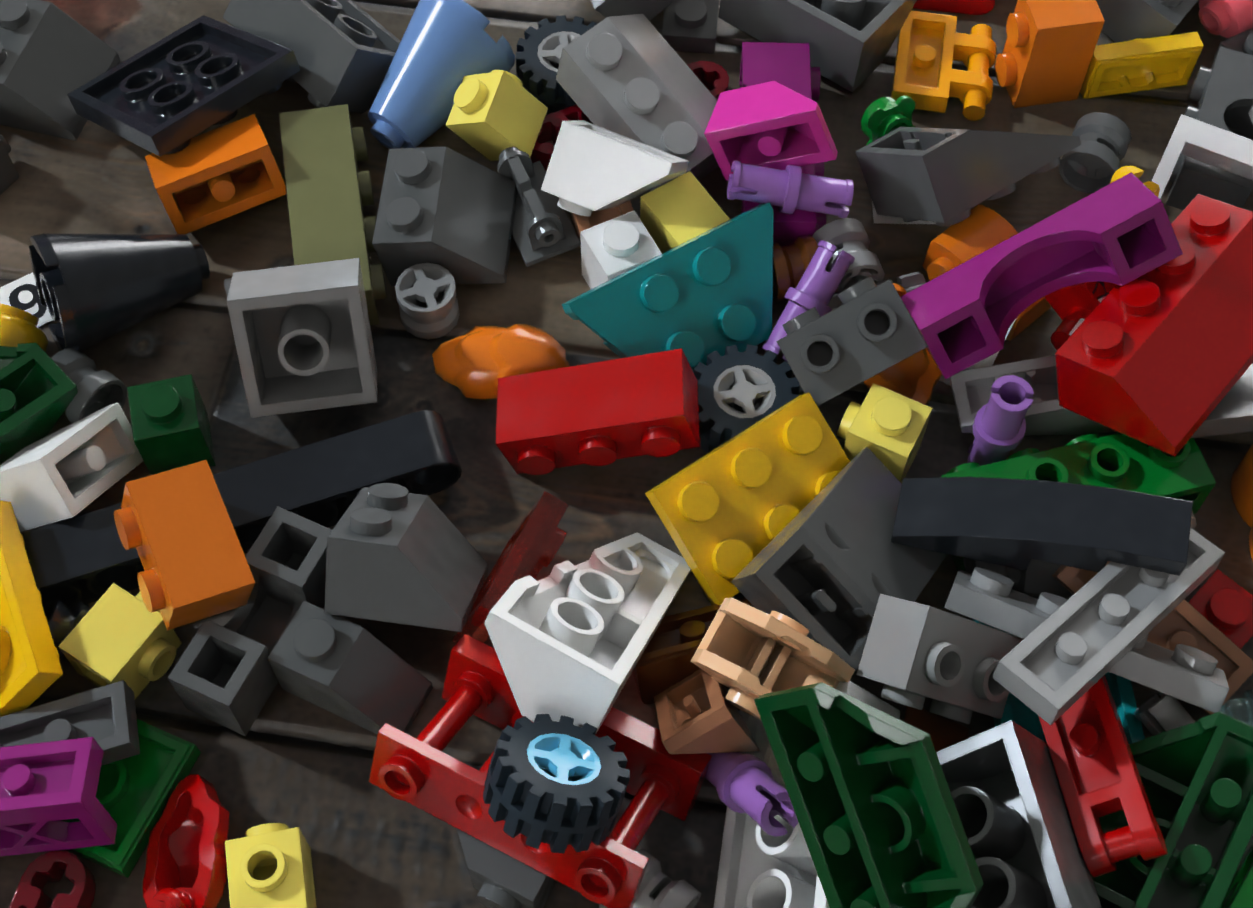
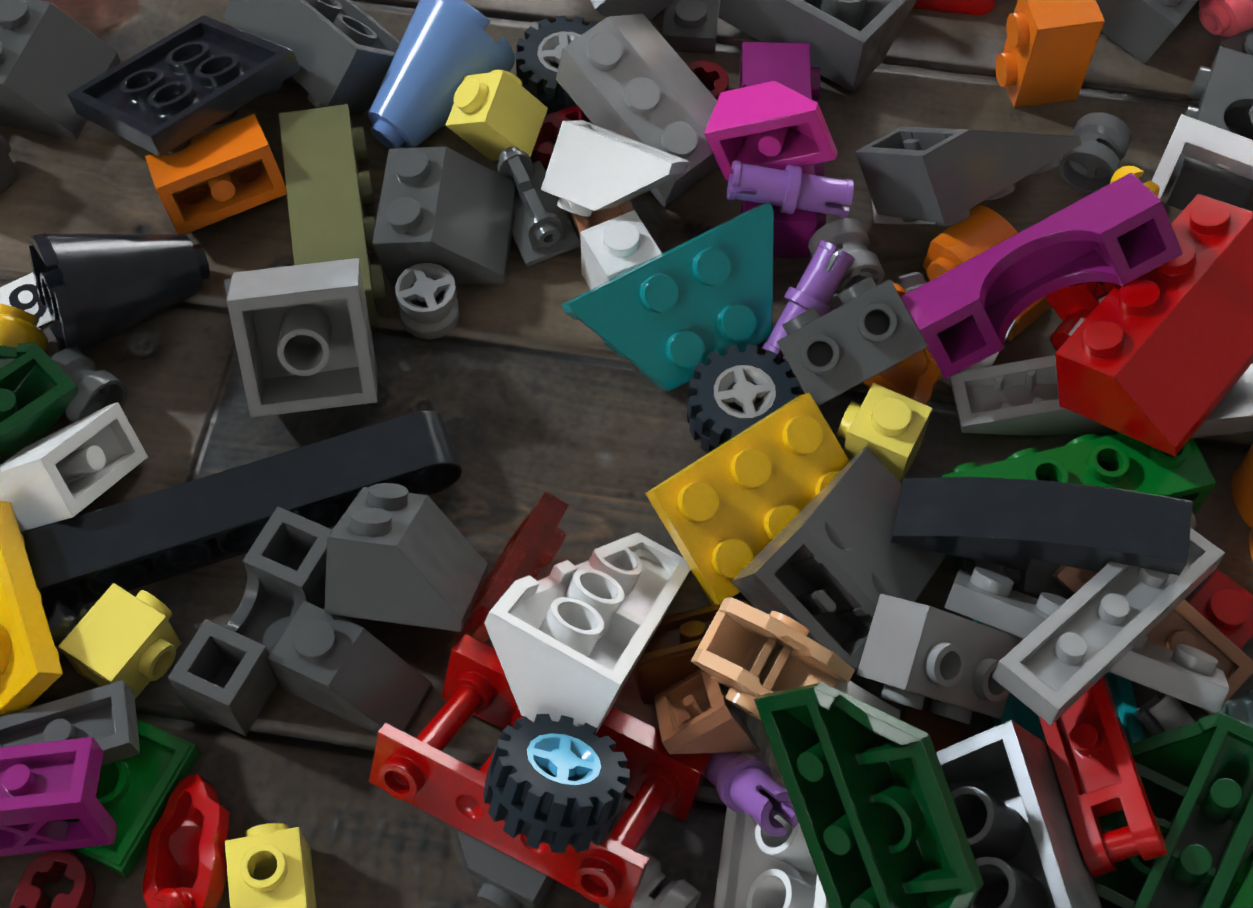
(170, 424): dark green brick -> none
(184, 545): orange brick -> none
(493, 352): orange arm -> none
(598, 412): red brick -> none
(679, 212): light yellow brick -> none
(790, 264): reddish brown wheel -> none
(887, 115): green plate -> none
(925, 62): light orange plate -> none
(1001, 422): medium lavender pin -> none
(1141, 64): yellow plate -> none

